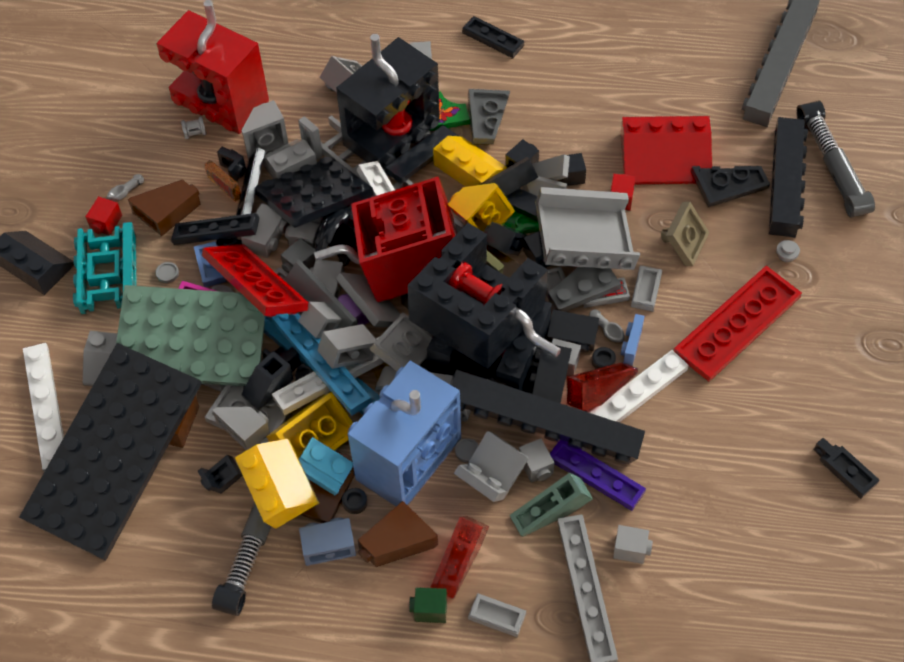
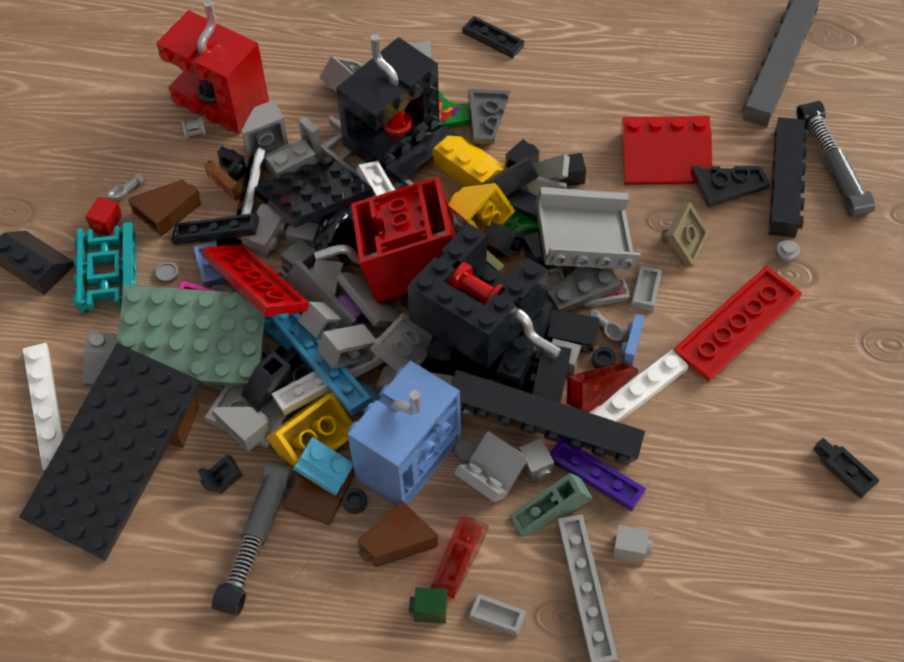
(276, 481): yellow slope -> none
(327, 541): sand blue brick -> none
(624, 184): red brick -> none

